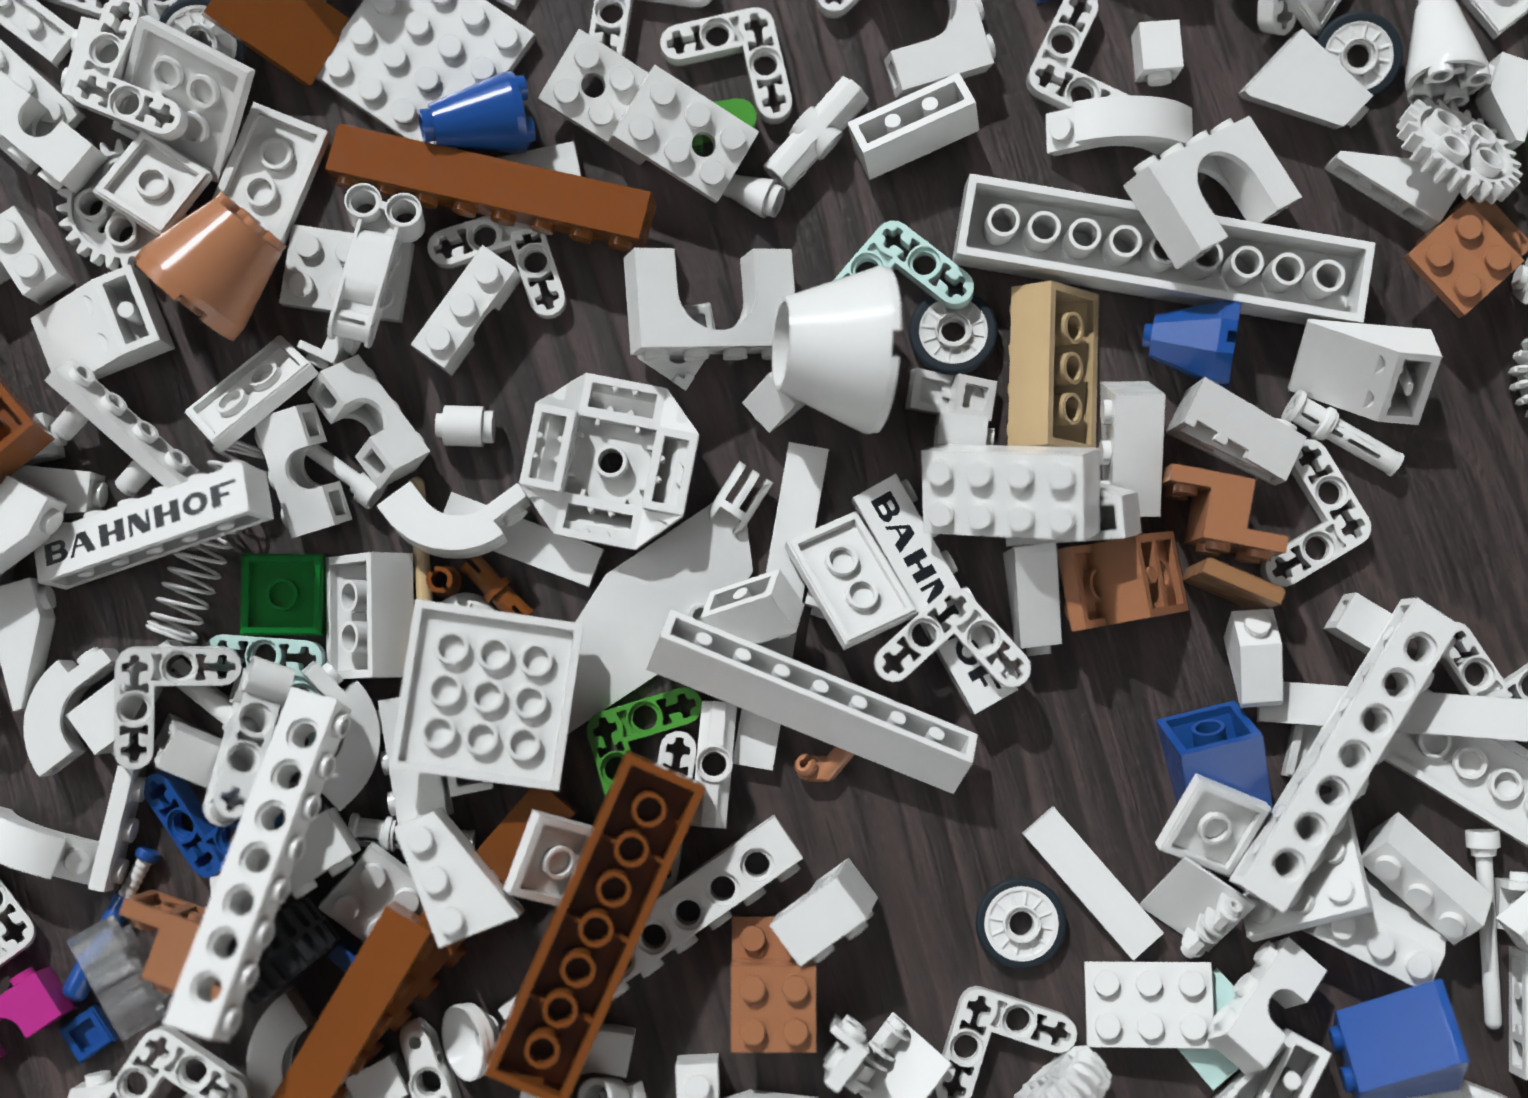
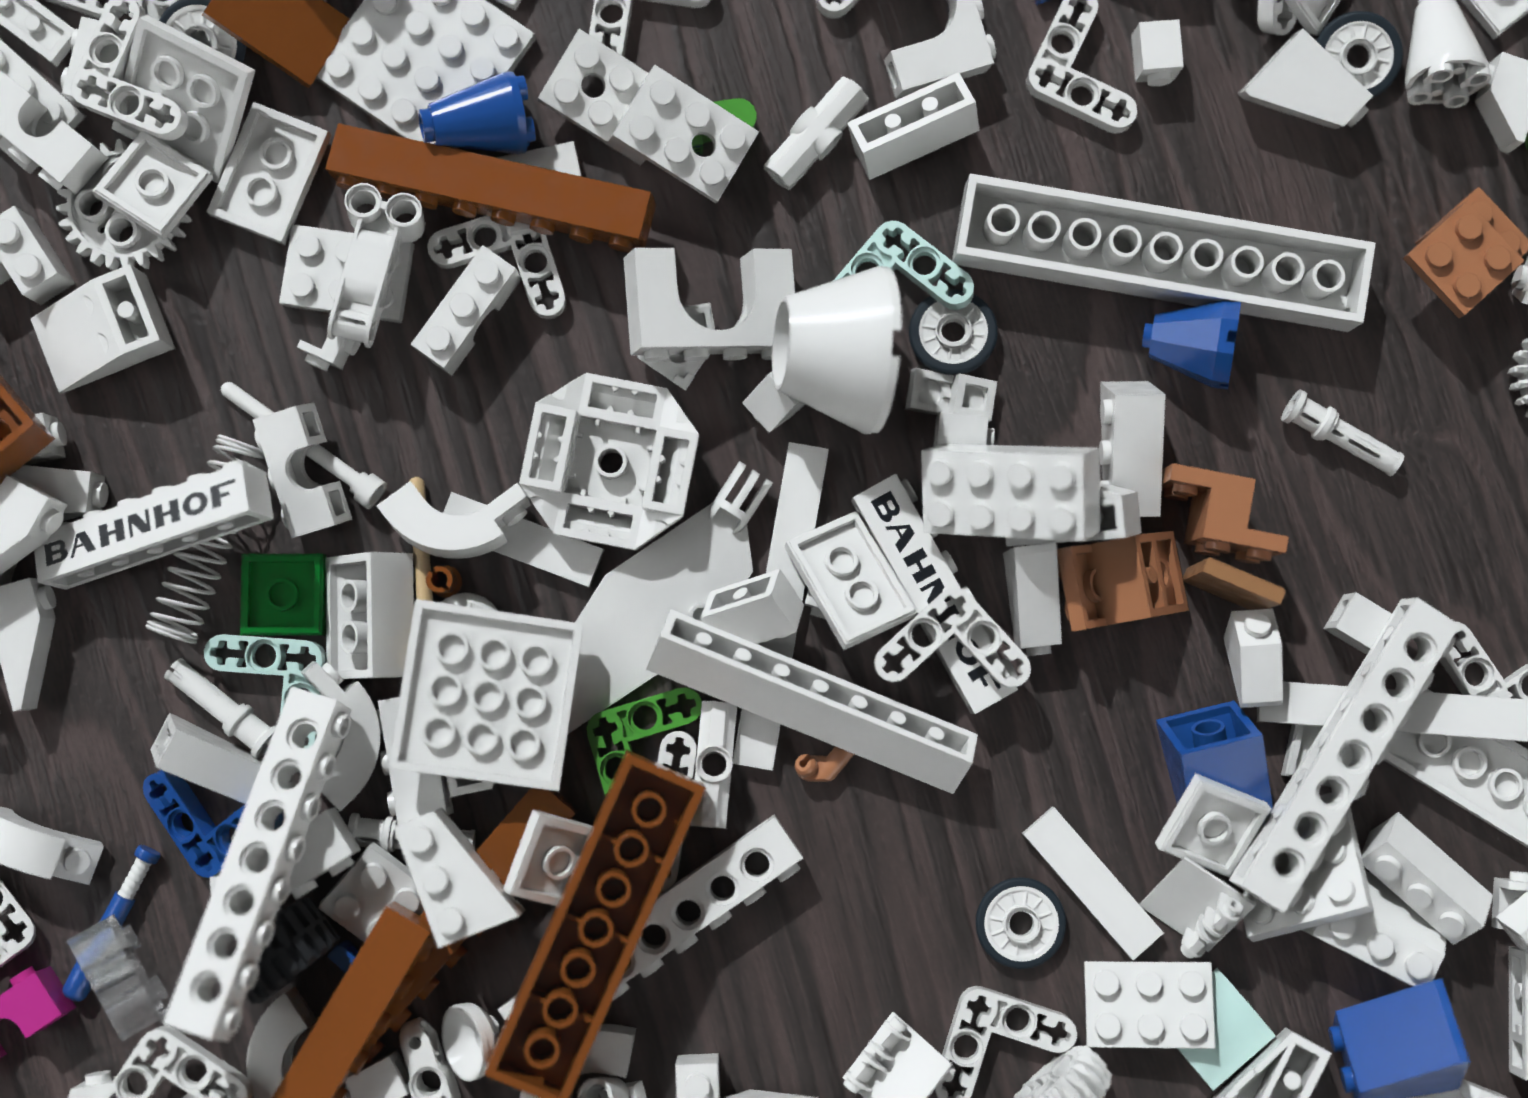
(48, 733): white arch -> none
(88, 1033): blue tile -> none
(96, 714): white slope -> none
(110, 414): white plate -> none
(118, 830): white plate -> none
(157, 675): white beam -> none
(177, 926): nougat bracket -> none
(214, 263): nougat cone -> none
(251, 393): white tile -> none
(255, 695): white piece -> none
(355, 393): white arch -> none
(465, 426): white brick -> none
(495, 589): dark orange pin -> none
(738, 42): white beam -> none
(757, 194): white cone -> none
(769, 992): nougat bracket -> none
(832, 908): white brick -> none
(844, 1057): white bracket -> none
(1053, 366): tan slope -> none
(1119, 121): white arch -> none
(1171, 198): white arch -> none
(1236, 432): white wedge -> none
(1244, 1026): white arch -> none
(1330, 529): white beam -> none
(1367, 368): white slope -> none
(1395, 185): white slope -> none
(1459, 151): white gear -> none
(1483, 846): white piece -> none

